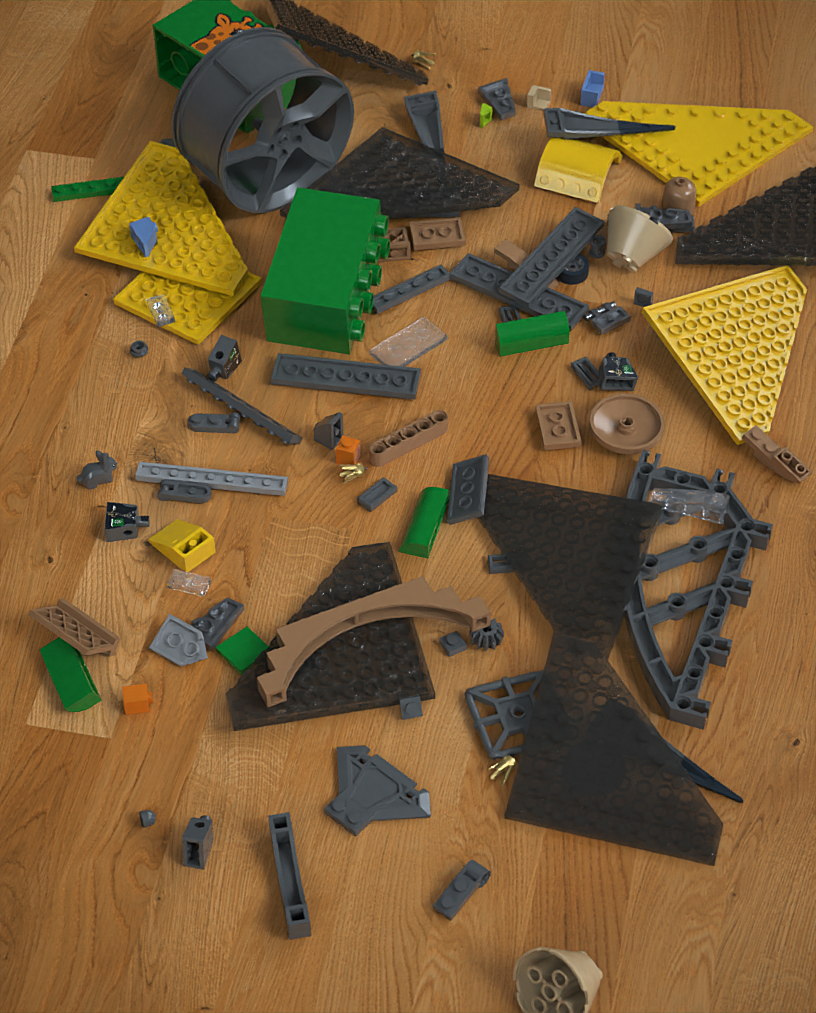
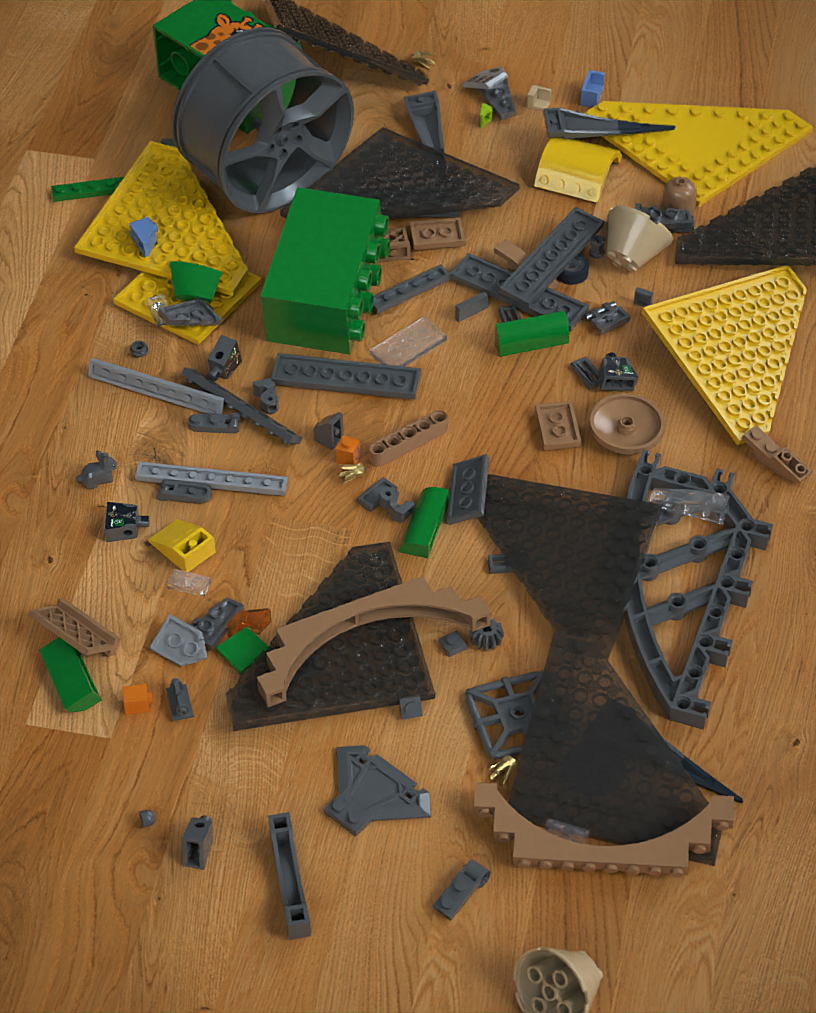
(155, 387): none -> light grey plate
(179, 700): none -> dark grey hinge
(190, 313): none -> flat silver wing
(193, 281): none -> green slope
(255, 619): none -> clear orange slope
(266, 391): none -> dark grey leg
(388, 500): none -> dark grey leg
(471, 306): none -> dark grey tile
(486, 79): none -> light grey tile
(567, 831): none -> clear plate
(656, 856): none -> medium nougat arch

